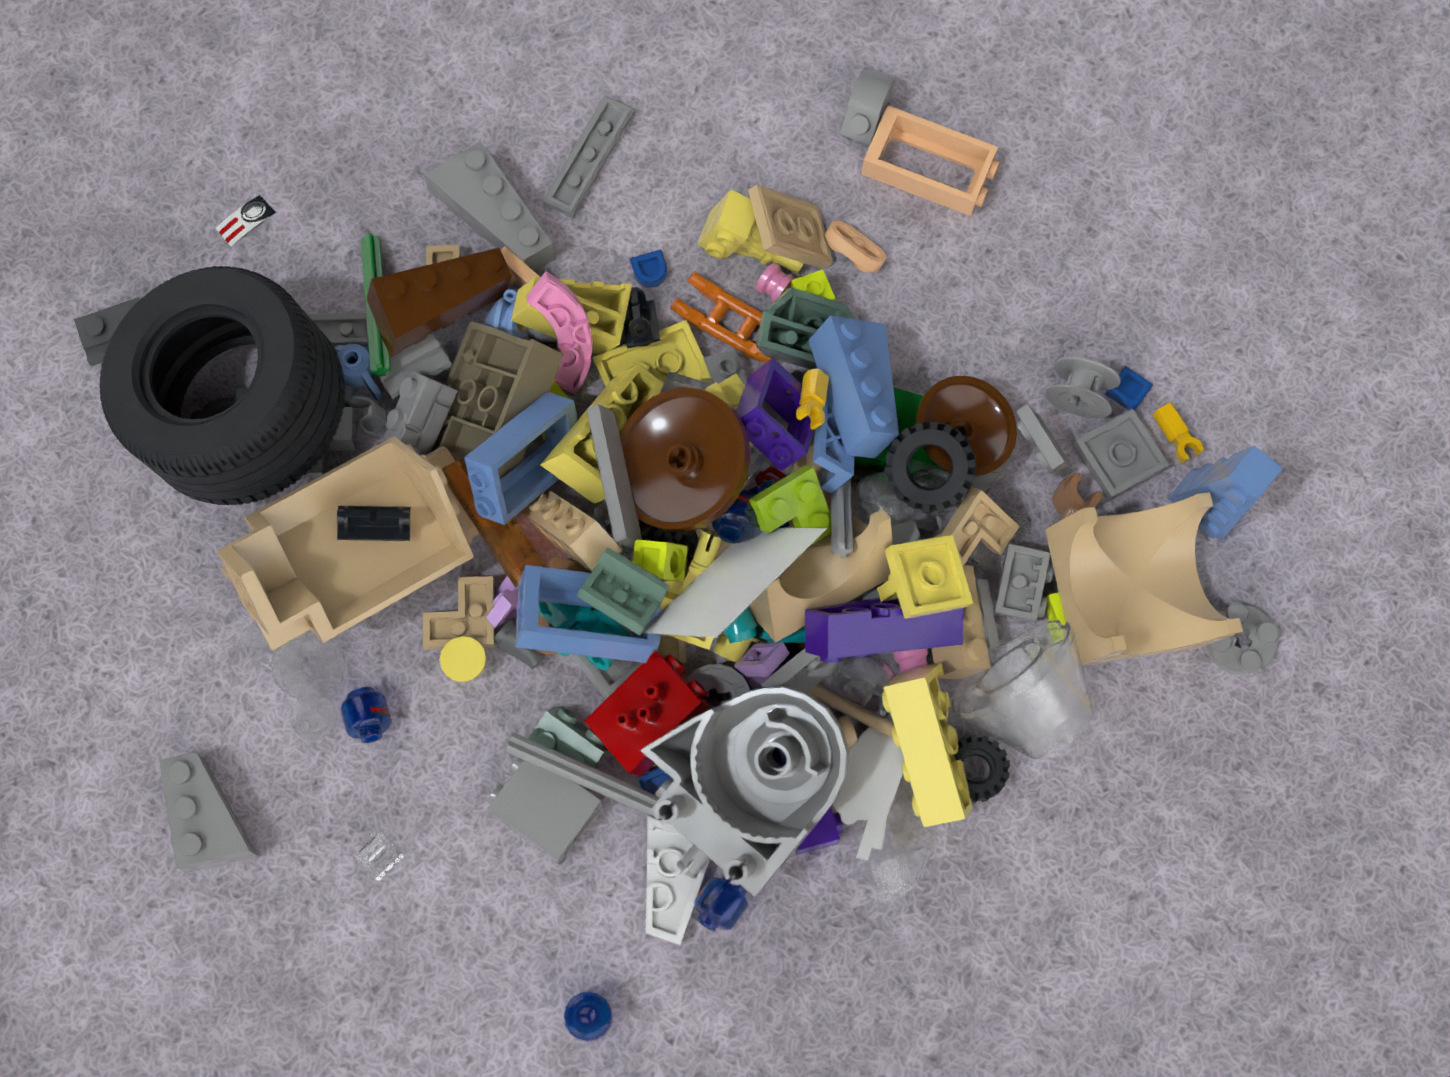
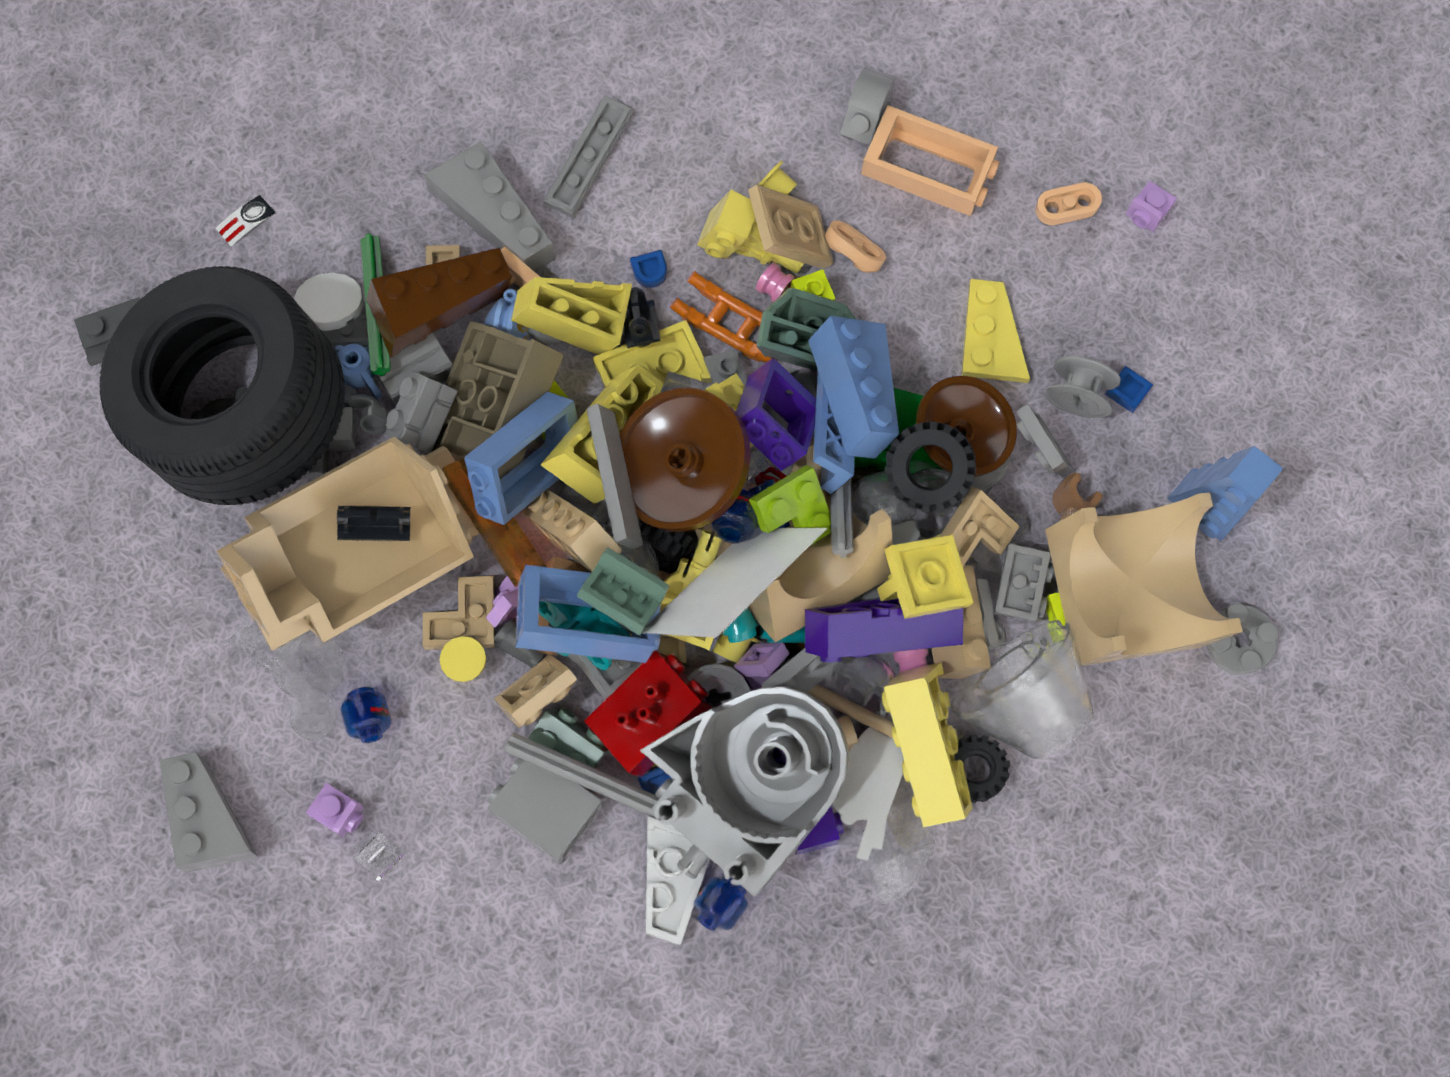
(330, 300): none -> white tile
(336, 811): none -> lavender bracket
(536, 689): none -> tan plate
(571, 327): bright pink tile -> none
(594, 1029): clear blue head -> none
(661, 559): neon yellow brick -> none
(778, 180): none -> light yellow piece
(813, 397): yellow bar -> none
(991, 335): none -> light yellow wing
(1066, 203): none -> light nougat plate
(1121, 454): light grey plate -> none
(1150, 206): none -> lavender bracket
(1176, 431): yellow bar -> none

